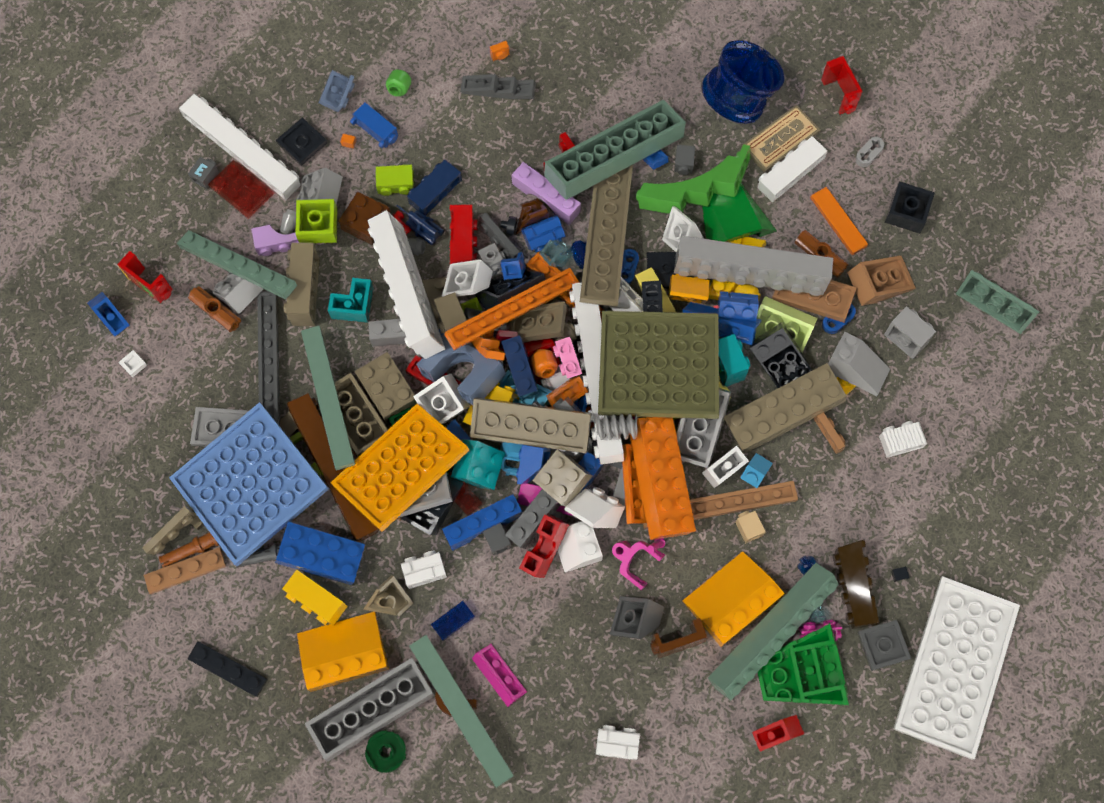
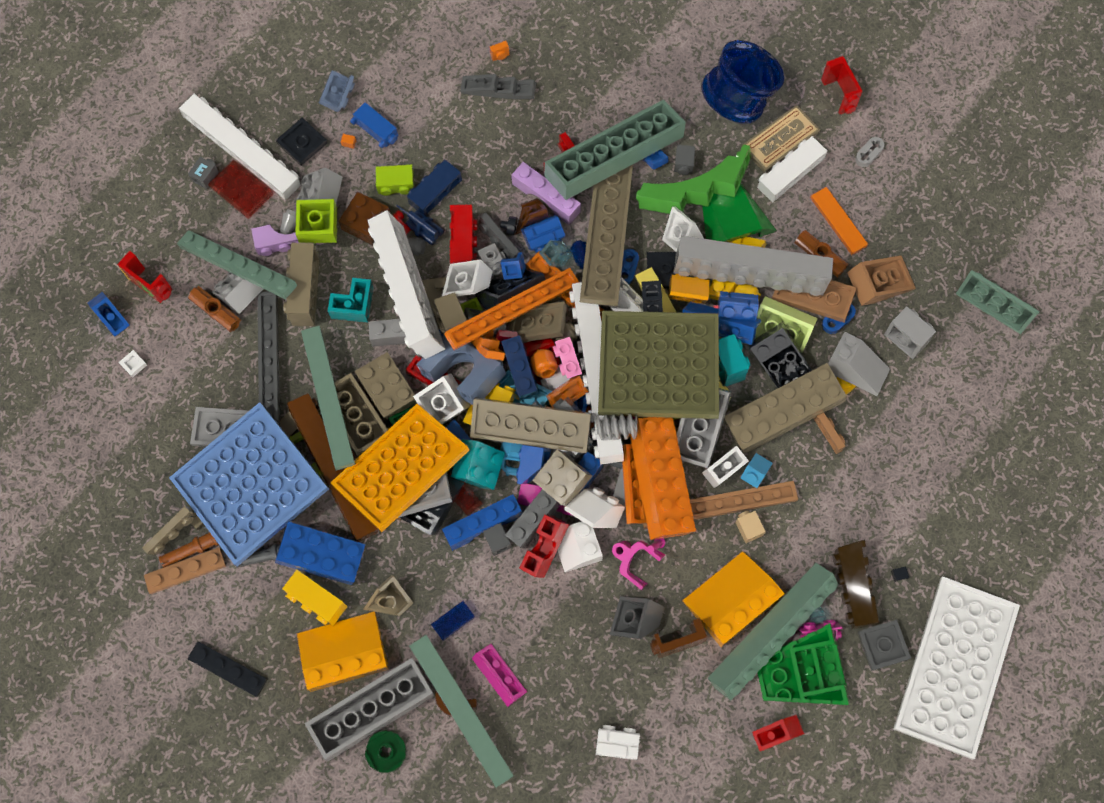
(398, 82): bright green head -> none
(423, 569): white brick -> none
(806, 563): clear blue piece -> none
(902, 439): white brick -> none
(909, 207): black brick -> none

